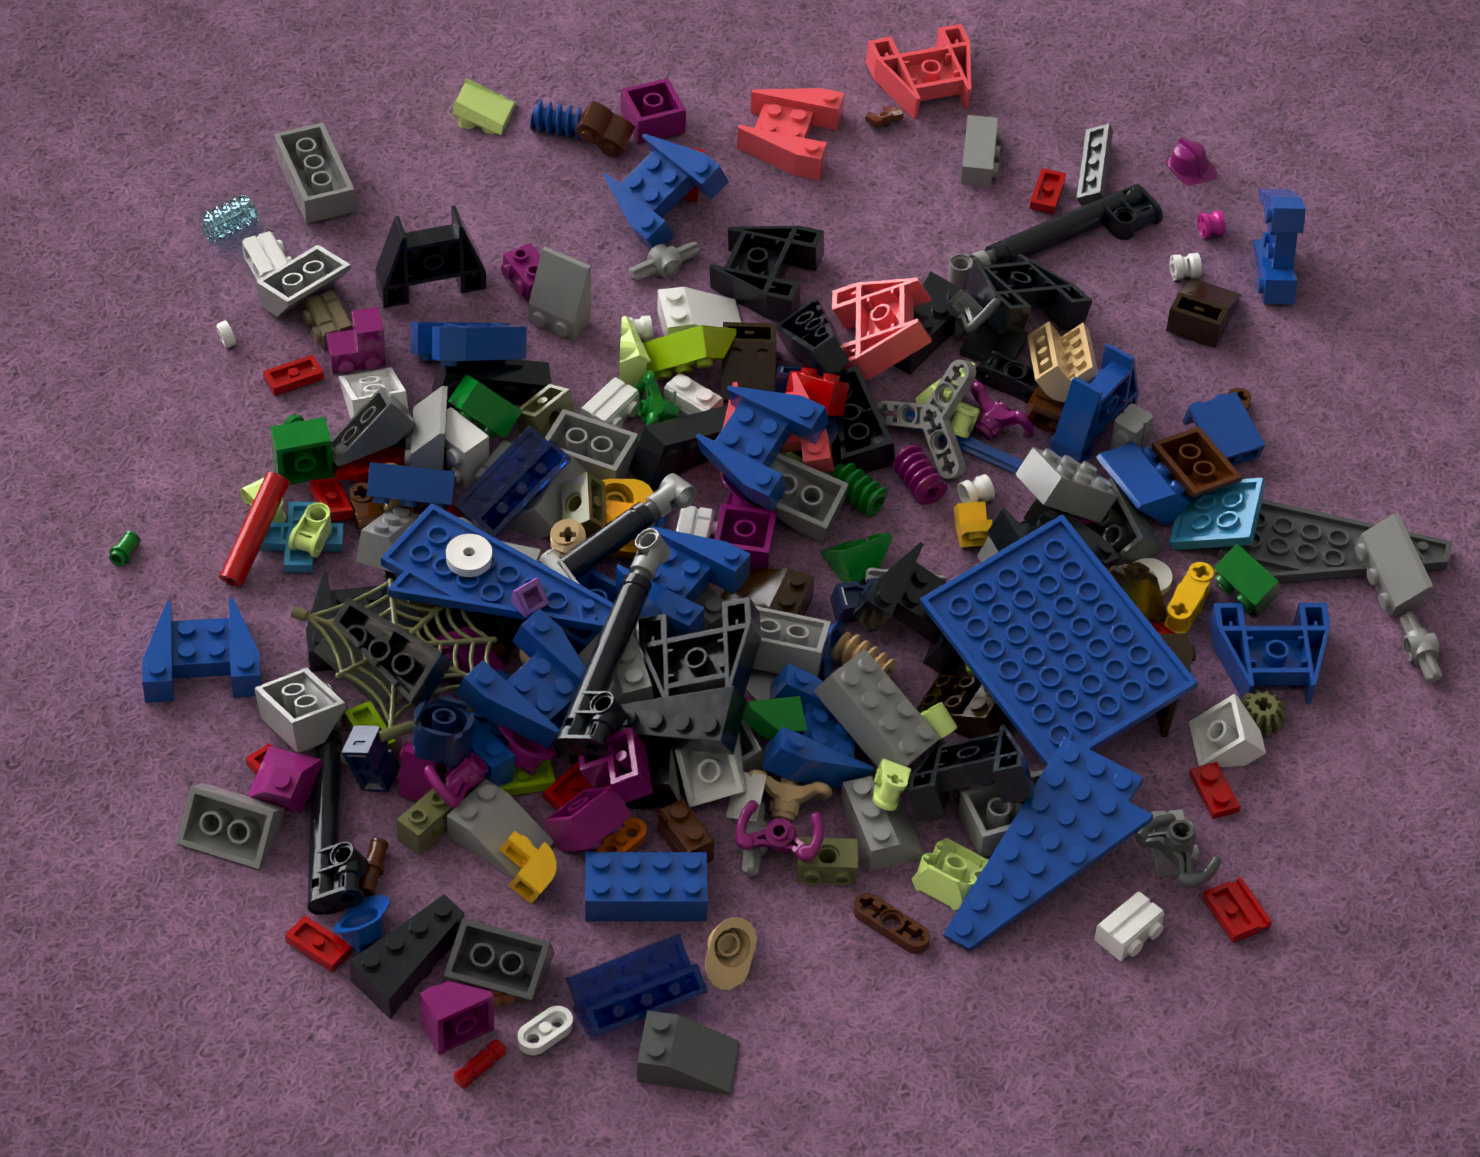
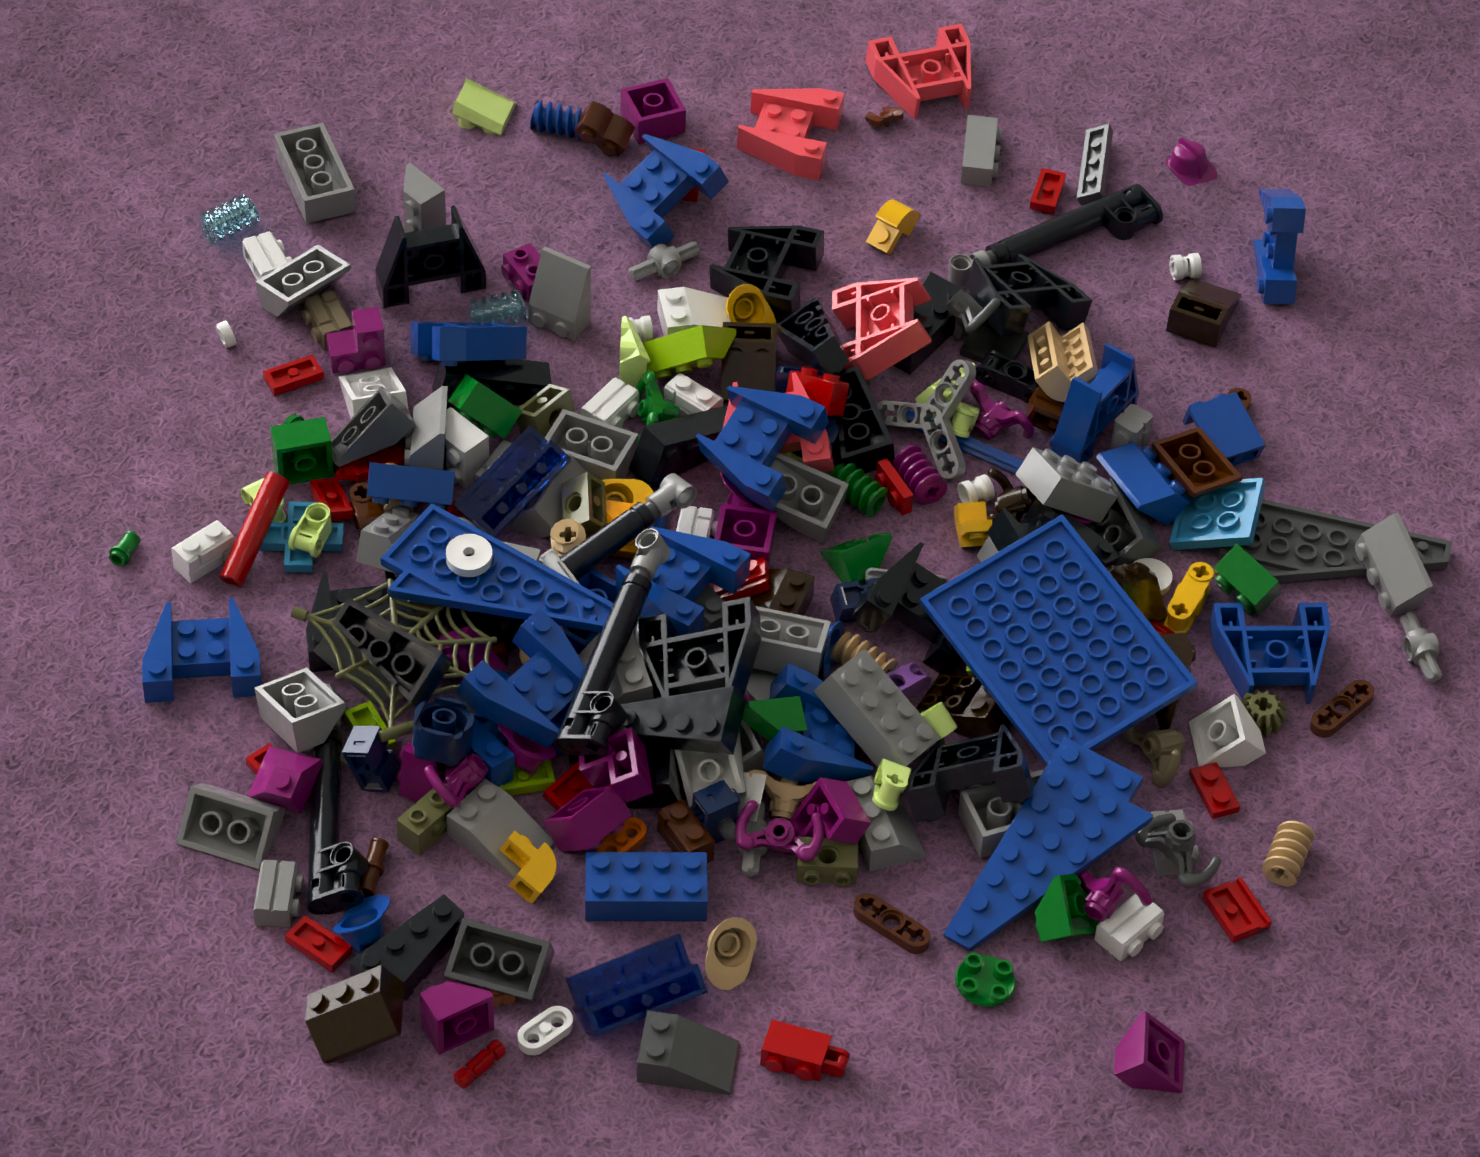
(202, 551): none -> white brick
(276, 893): none -> light grey brick
(355, 1013): none -> dark brown slope
(423, 201): none -> light grey slope
(498, 308): none -> clear light blue piece
(529, 597): medium lavender slope -> none
(717, 810): none -> dark blue piece
(748, 306): none -> yellow piece
(755, 584): none -> red plate
(801, 1052): none -> red brick
(840, 810): none -> magenta brick
(892, 222): none -> yellow brick
(898, 492): none -> red plate
(910, 679): none -> medium lavender leg
(948, 872): yellowish green slope -> none
(985, 980): none -> green dish
(1014, 500): none -> dark brown piece
(1062, 911): none -> green slope
(1108, 892): none -> magenta piece
(1150, 1056): none -> magenta slope
(1162, 749): none -> dark tan piece
(1211, 224): dark pink wheel -> none
(1288, 853): none -> tan piece
(1343, 698): none -> reddish brown beam

